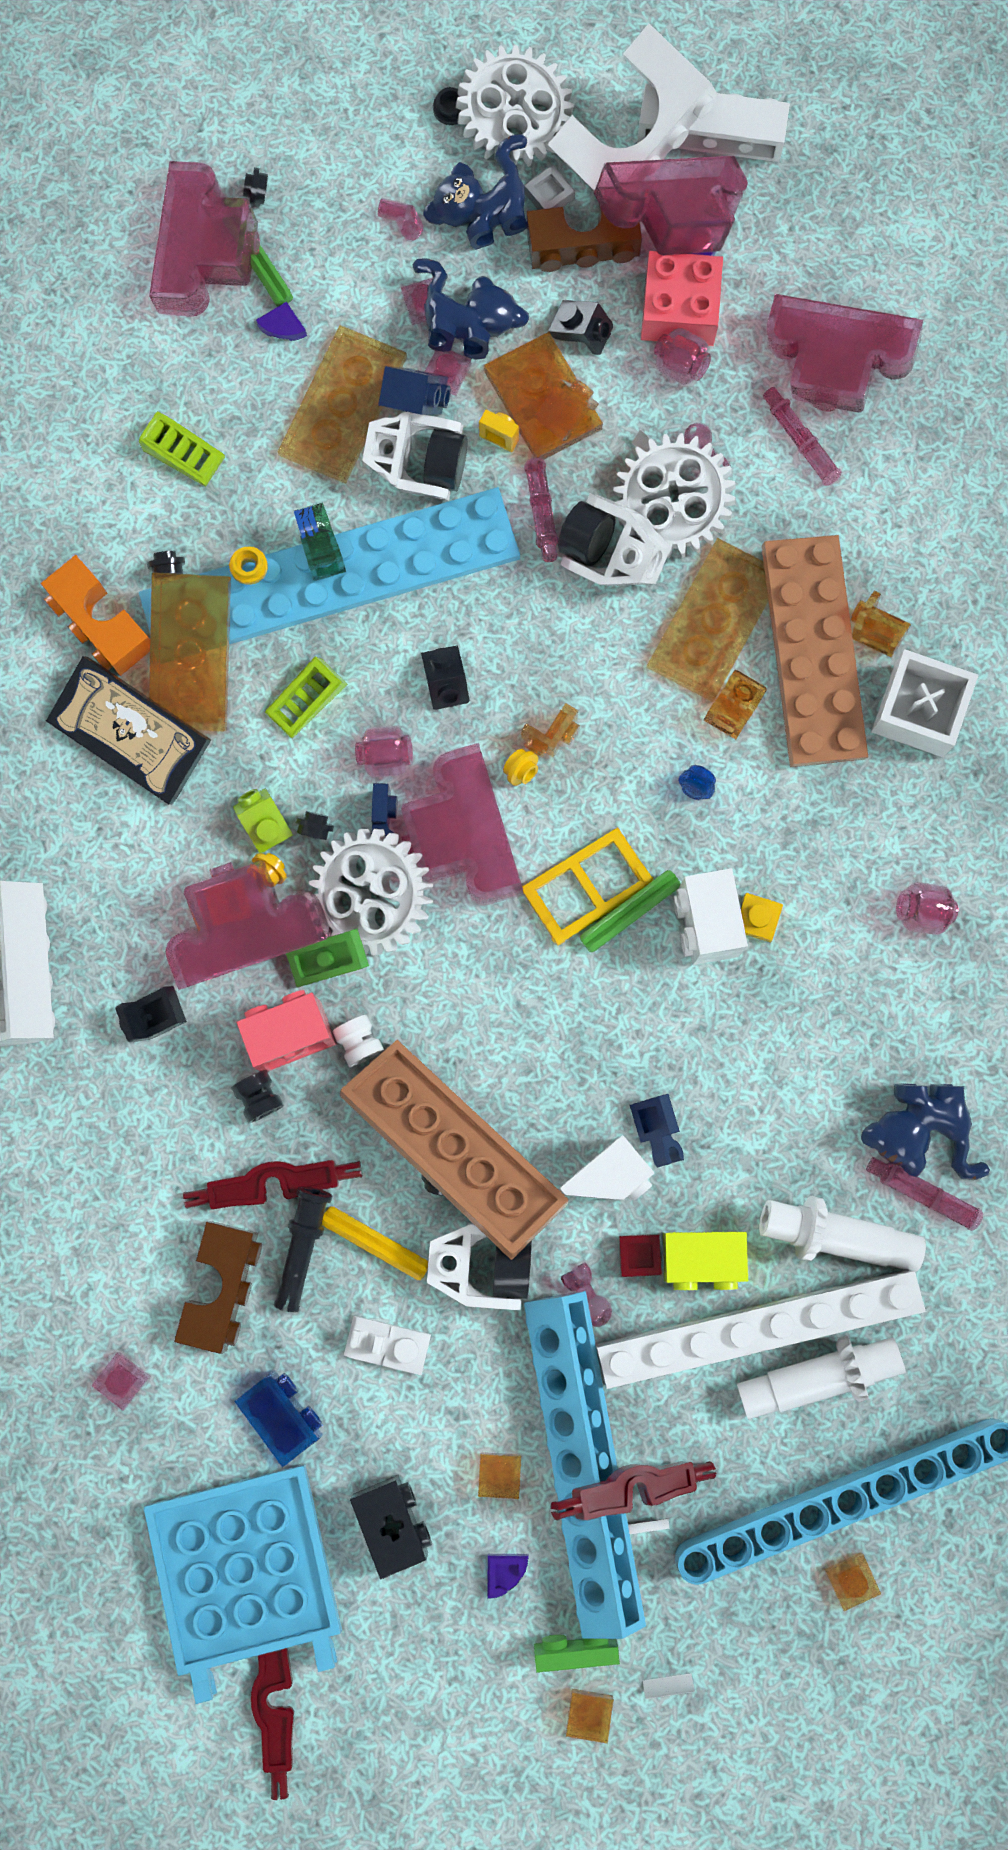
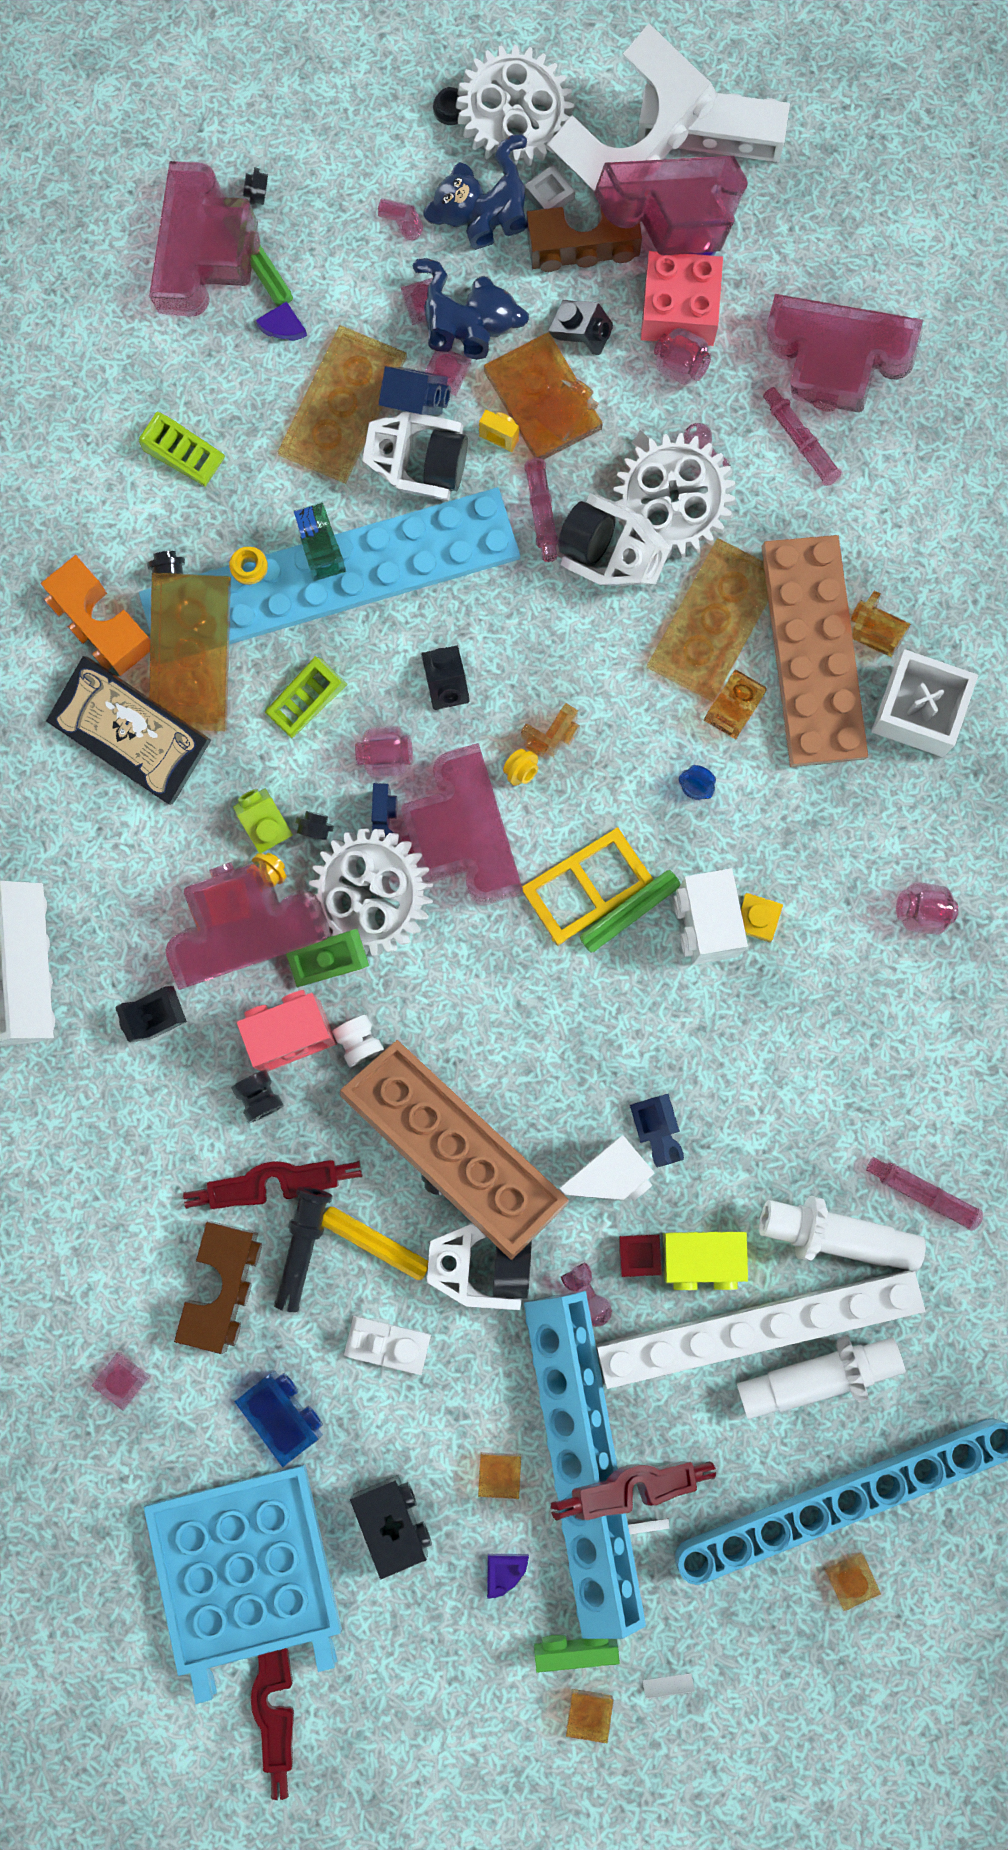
(905, 1134): dark blue animal -> none

